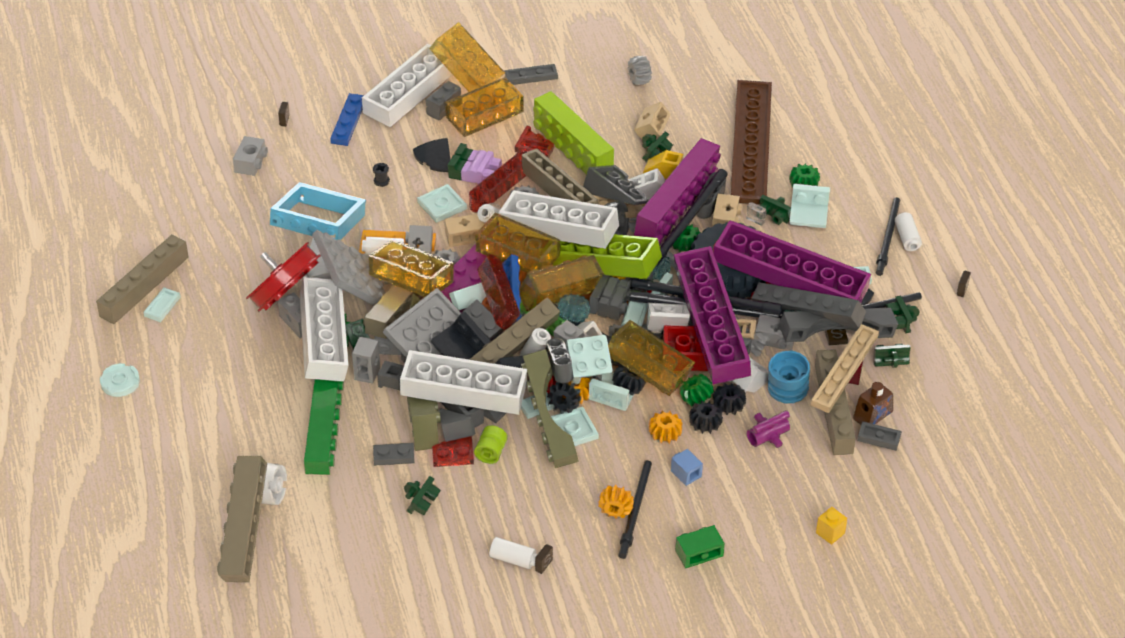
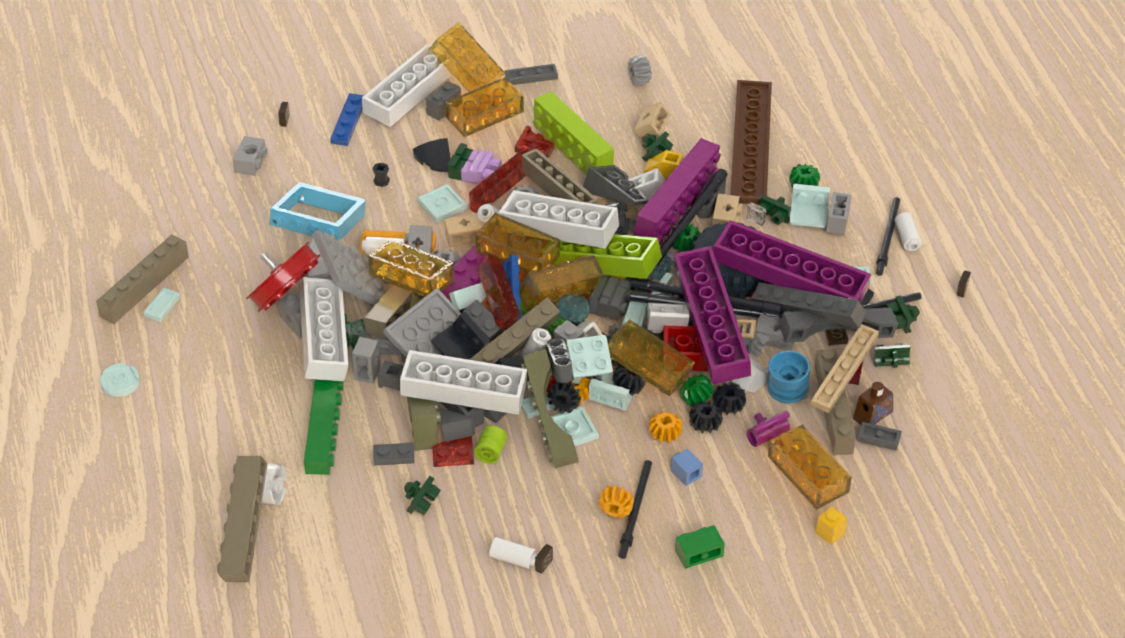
(809, 466): none -> clear yellow brick
(838, 213): none -> light grey brick

